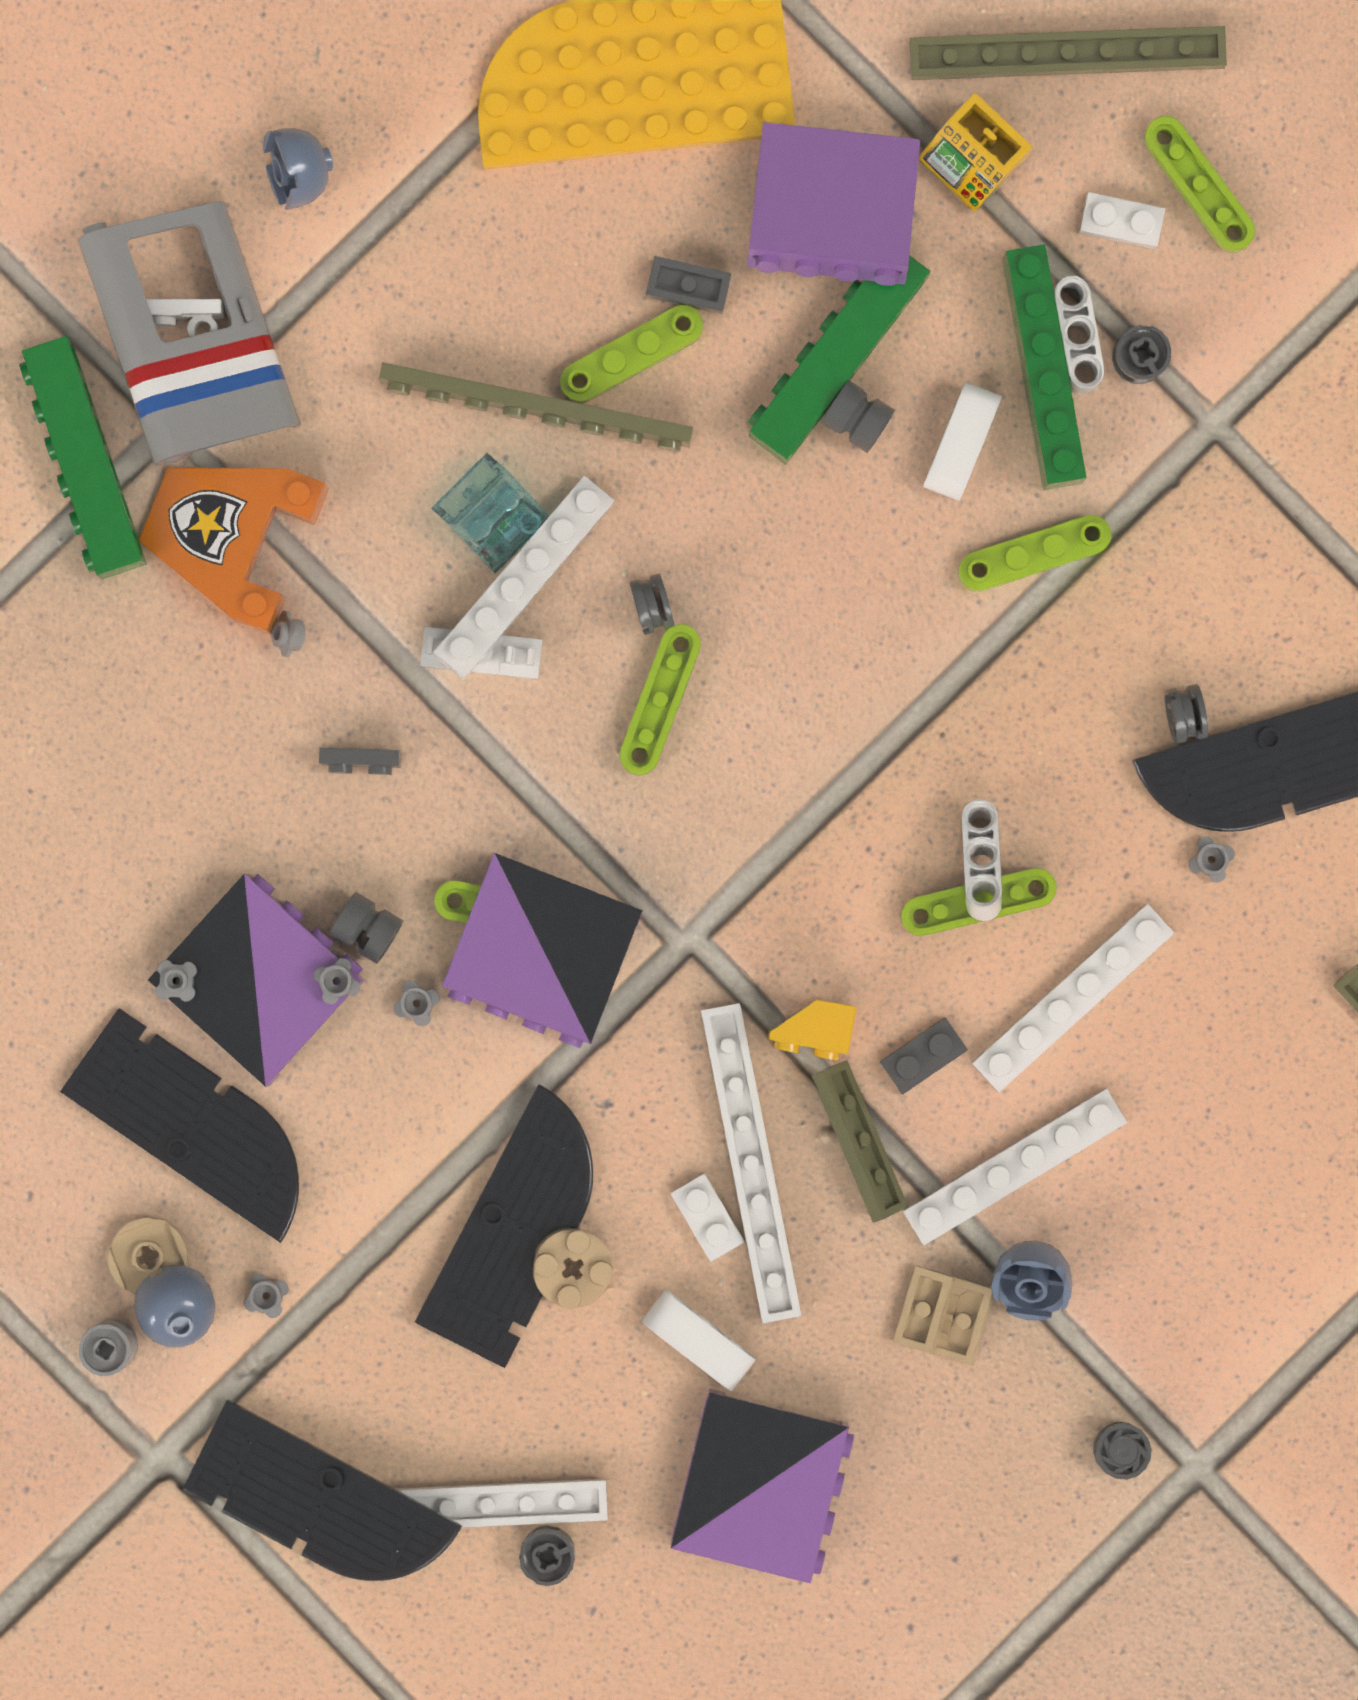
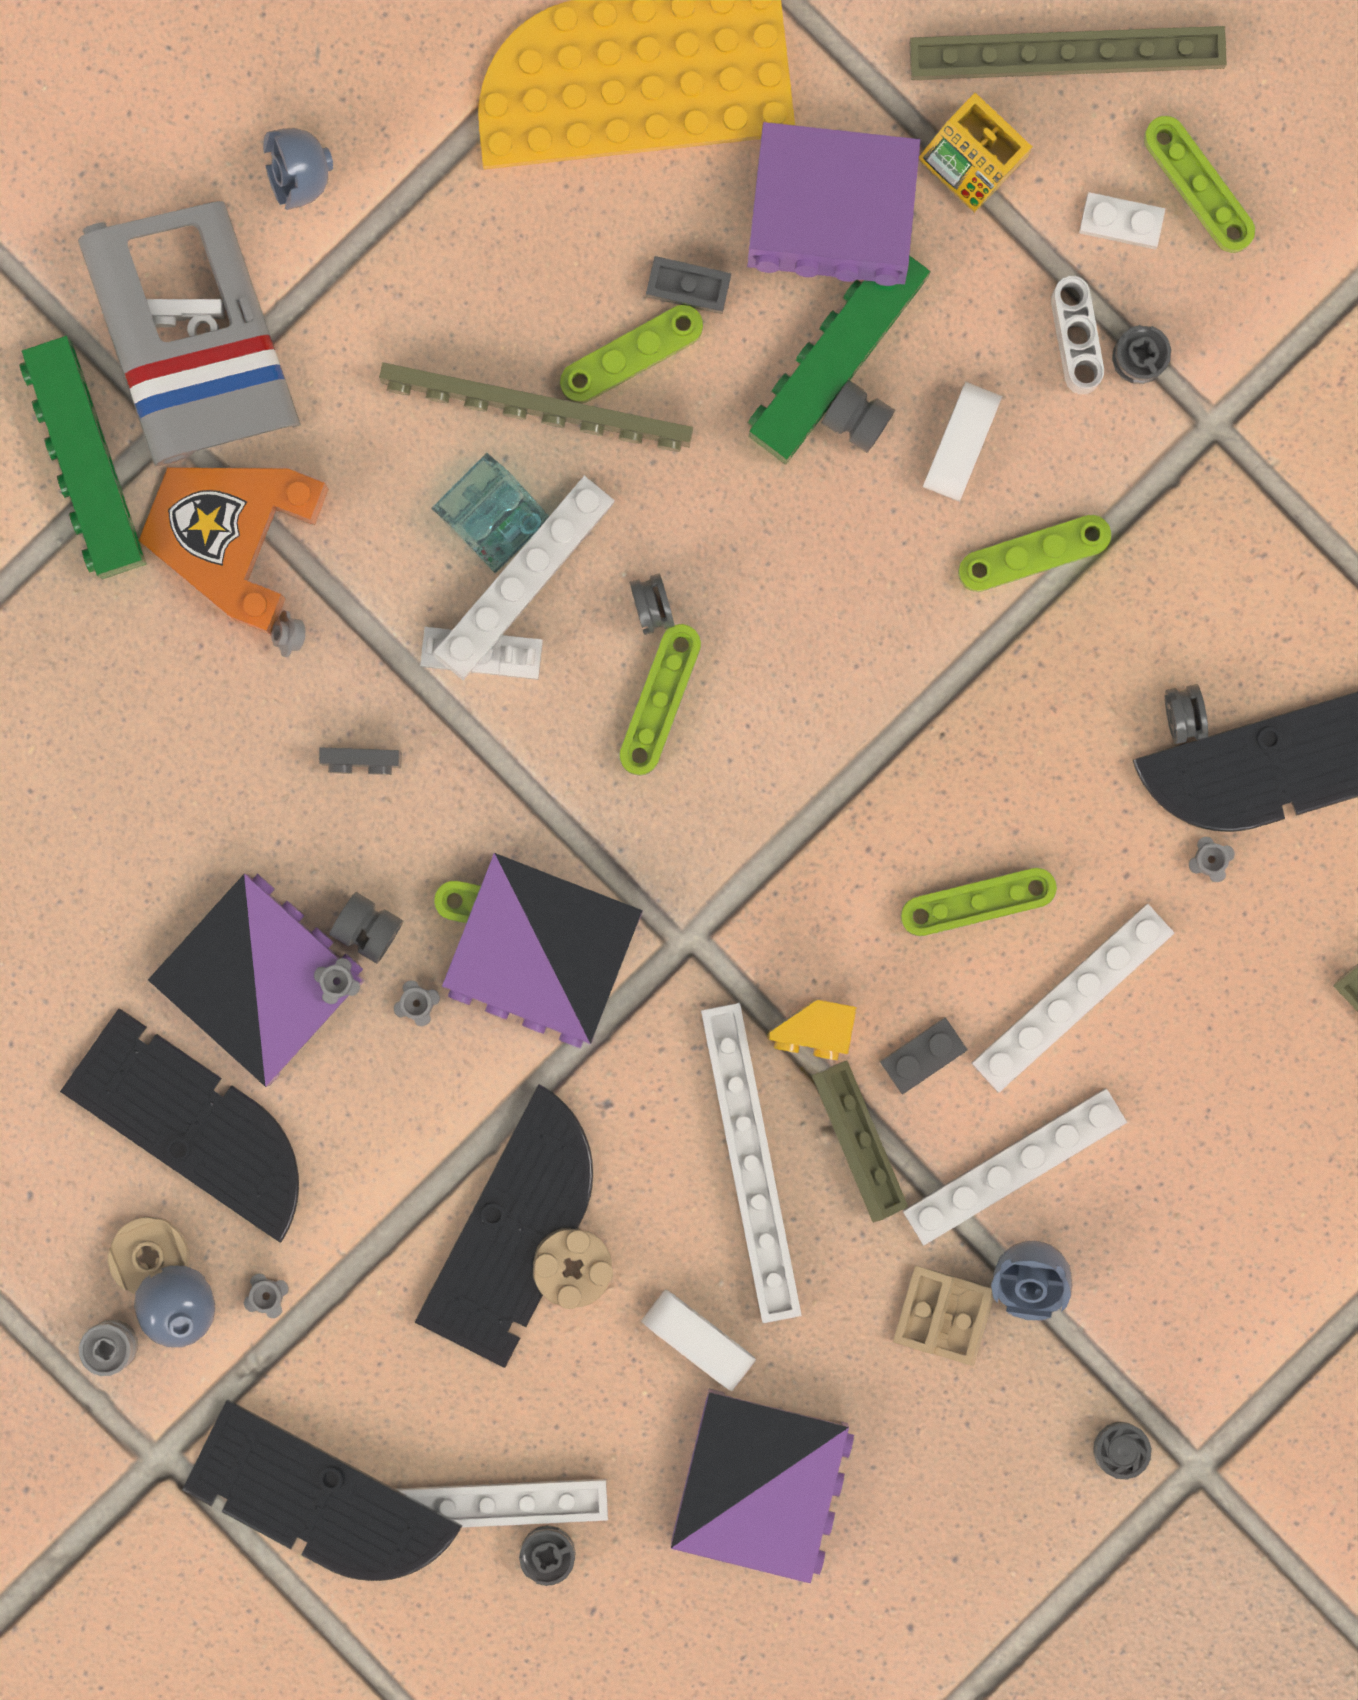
(186, 975): light grey plate -> none
(707, 1217): white plate -> none
(981, 842): white beam -> none
(1044, 367): green brick -> none

